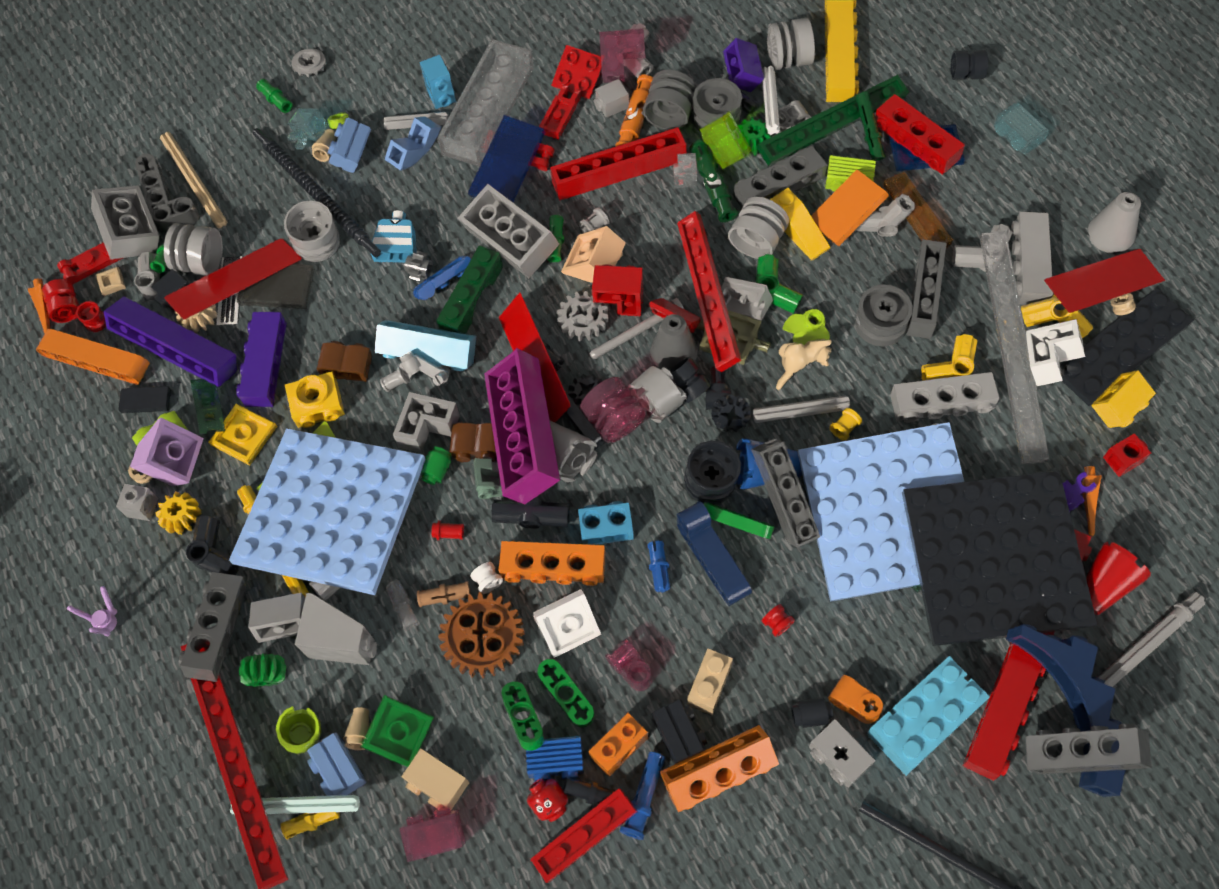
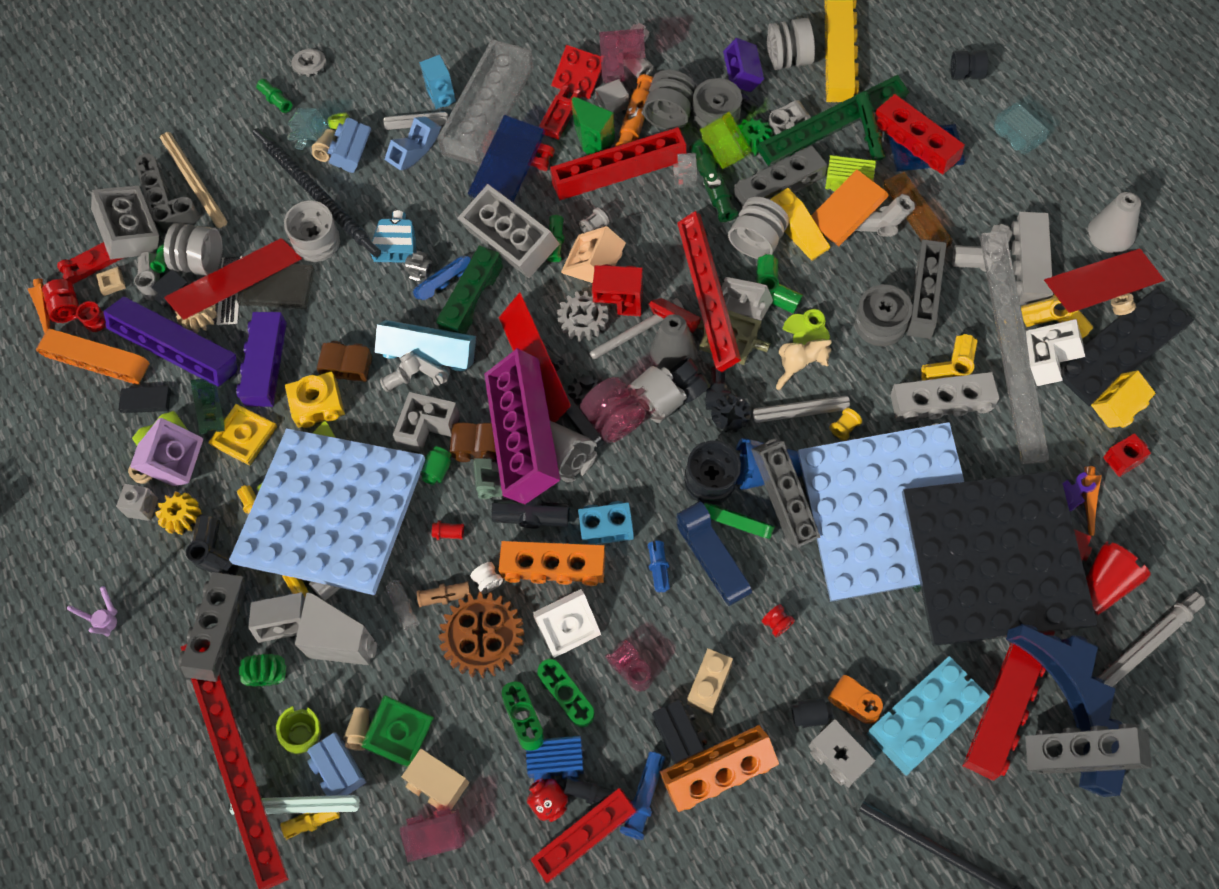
(593, 126): none -> green slope
(618, 744): orange brick -> none
(770, 100): white axle -> none

